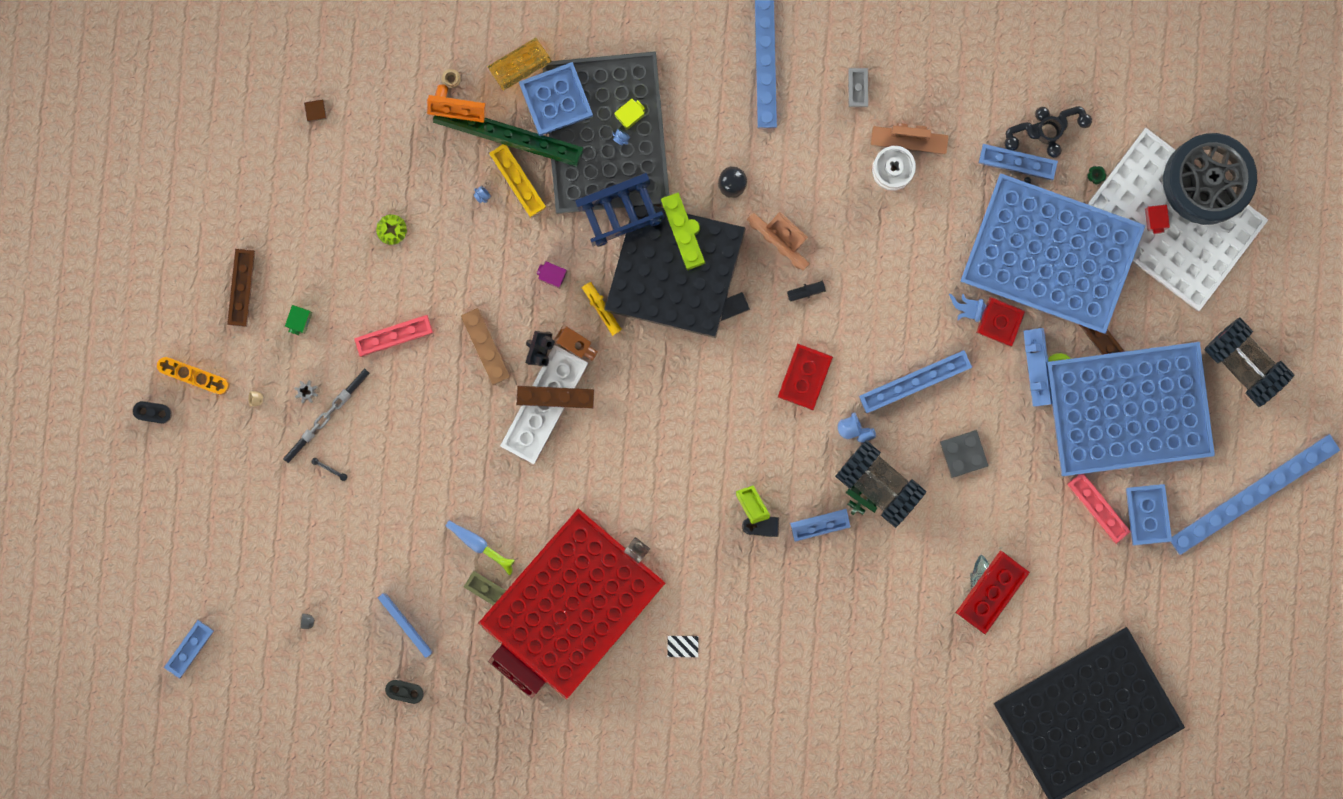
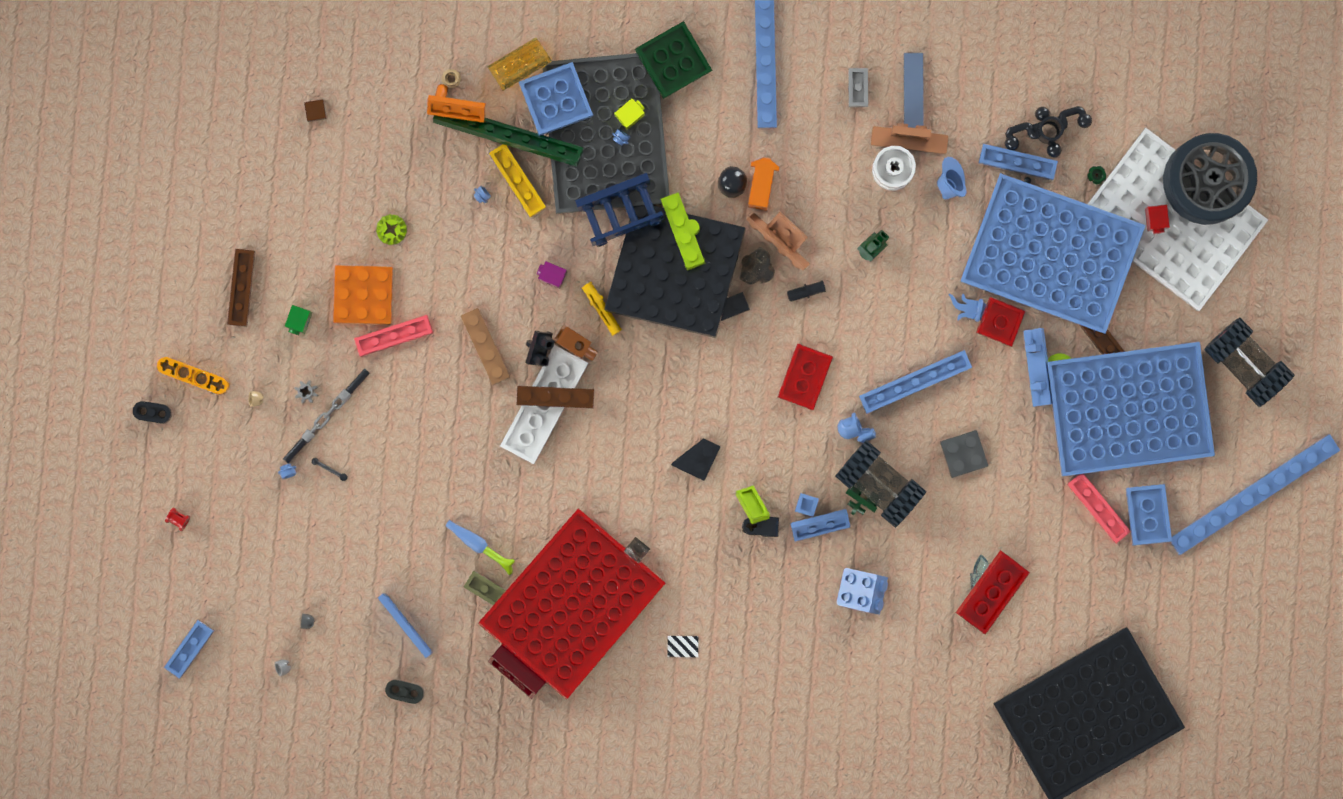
(177, 519): none -> red bush
(281, 667): none -> light grey hinge
(287, 471): none -> medium blue plate
(363, 294): none -> orange plate
(673, 59): none -> dark green plate
(698, 459): none -> black wing
(757, 267): none -> clear smoke plate
(762, 183): none -> orange piece
(806, 504): none -> medium blue plate
(862, 591): none -> bracket
(873, 245): none -> dark green hips
(913, 89): none -> sand blue tile
(952, 179): none -> medium blue piece

